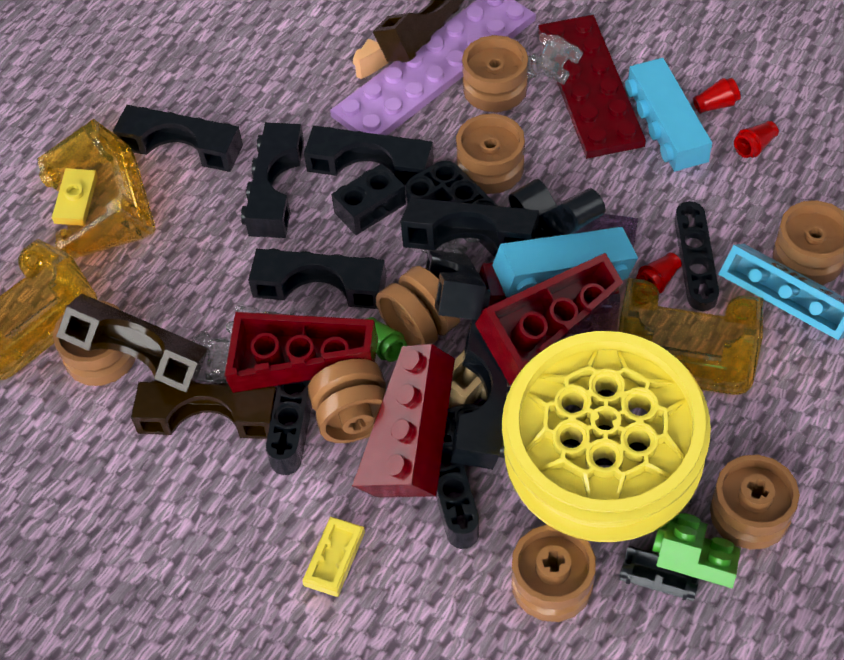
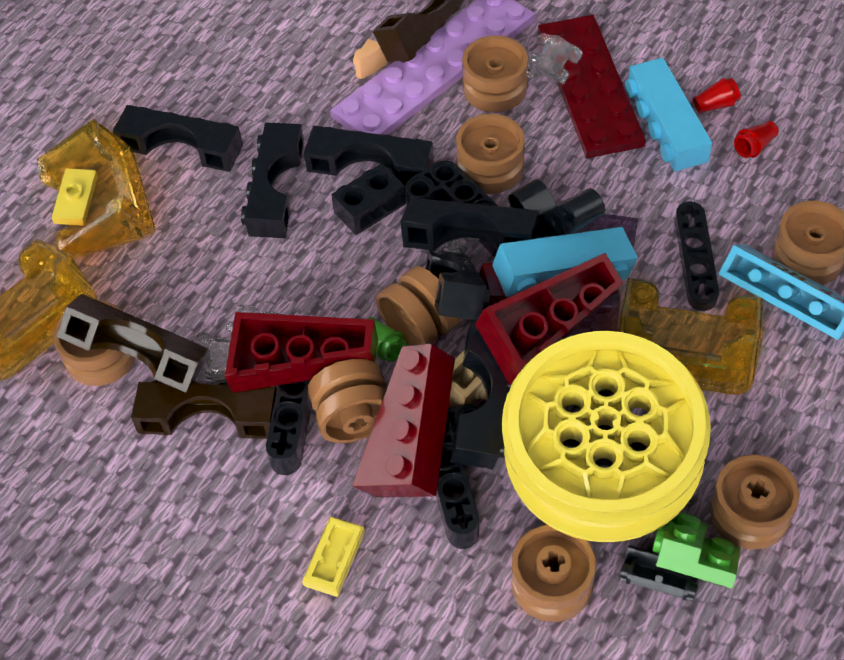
(280, 272): black arch -> none
(660, 271): red cone -> none

